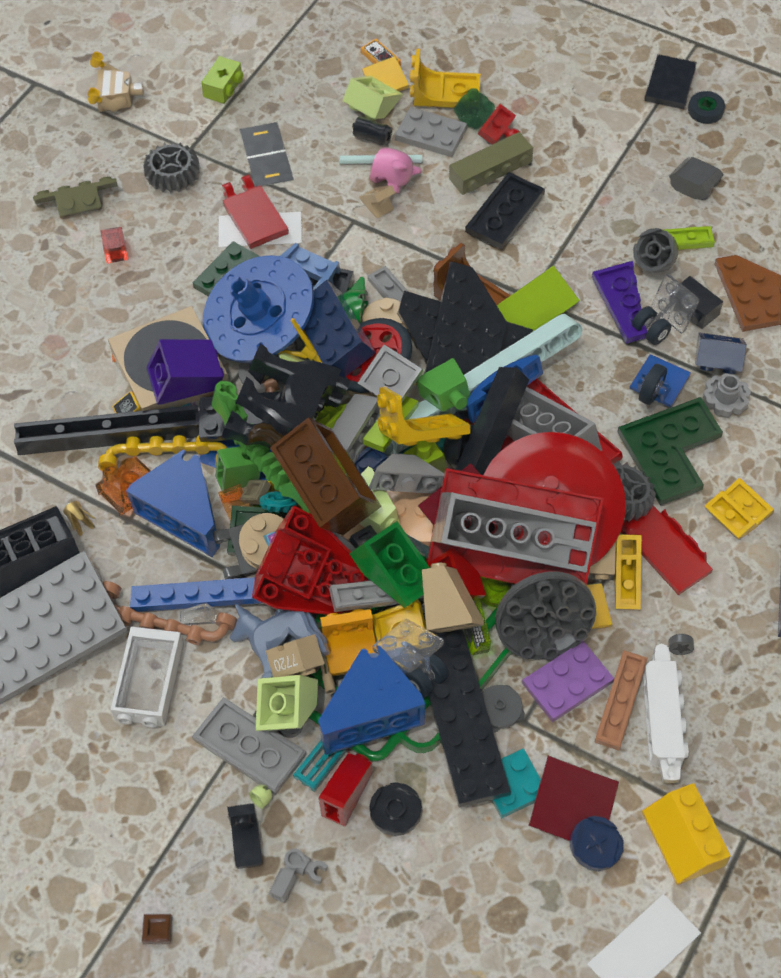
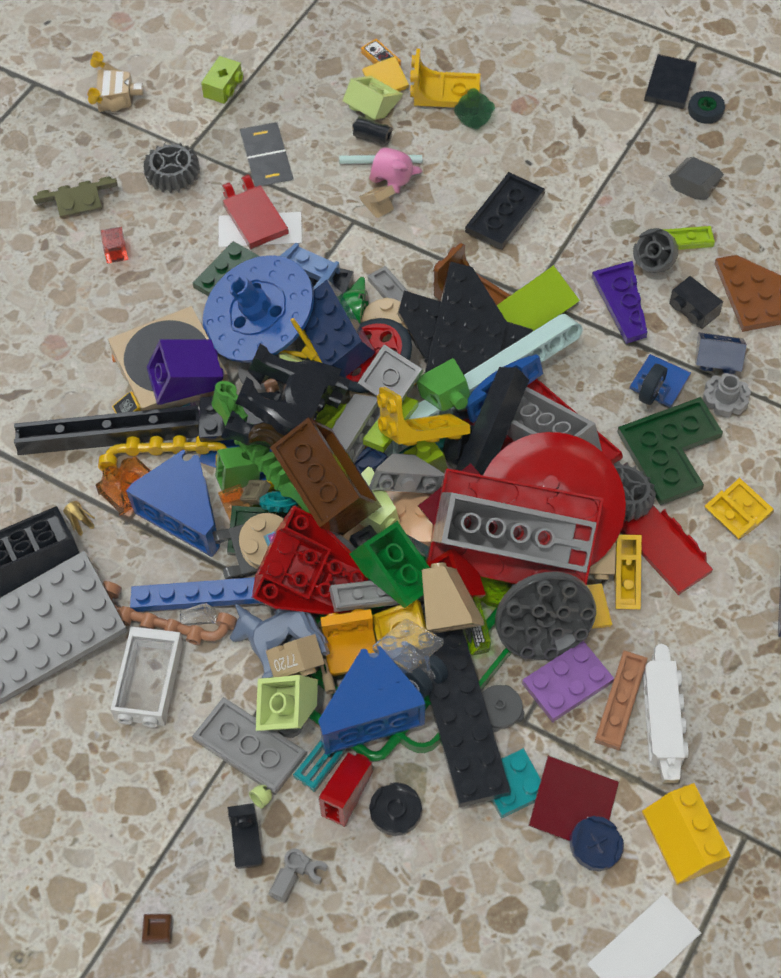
(431, 131): light grey plate -> none
(490, 163): olive brick -> none
(498, 125): red plate -> none
(674, 309): clear plate -> none
(681, 644): dark grey tile -> none

